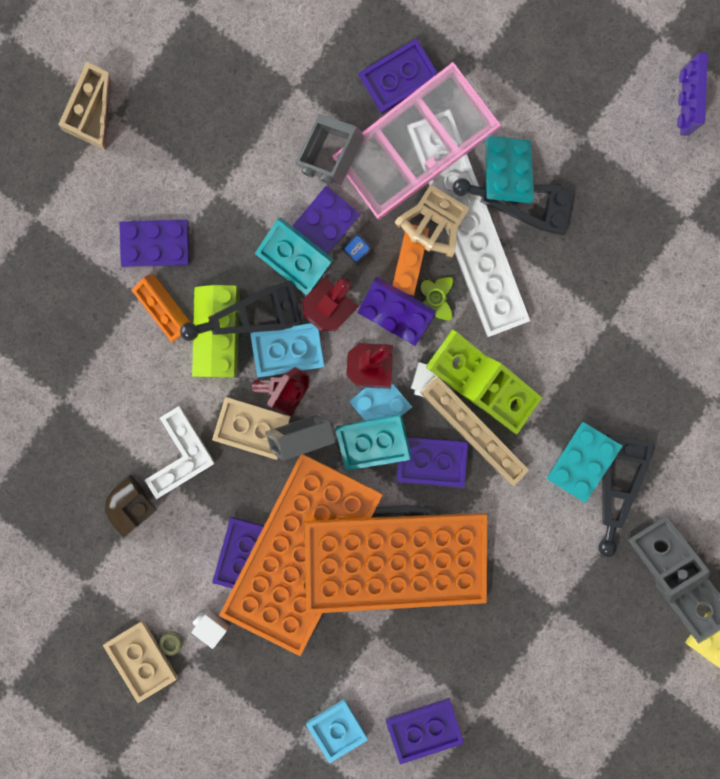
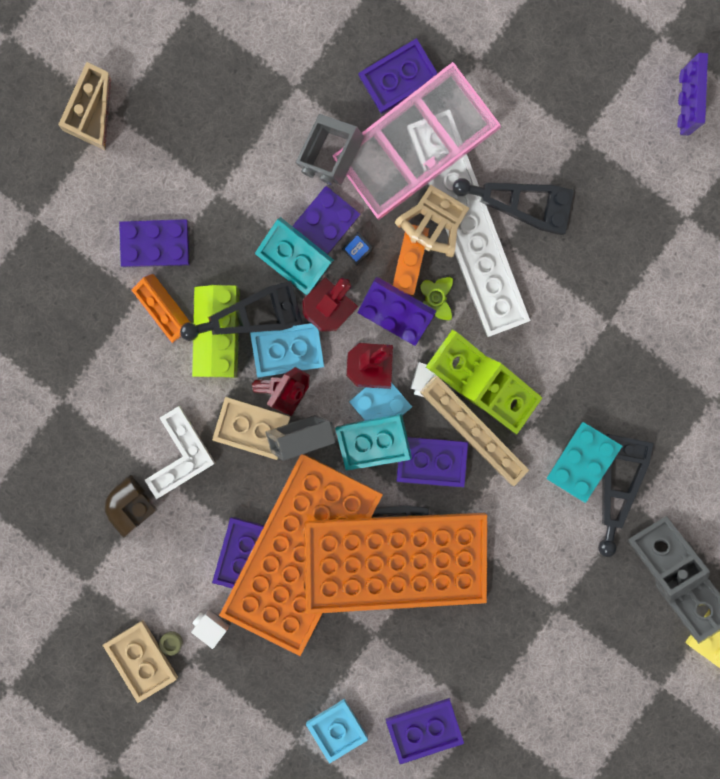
(509, 169): teal plate -> none

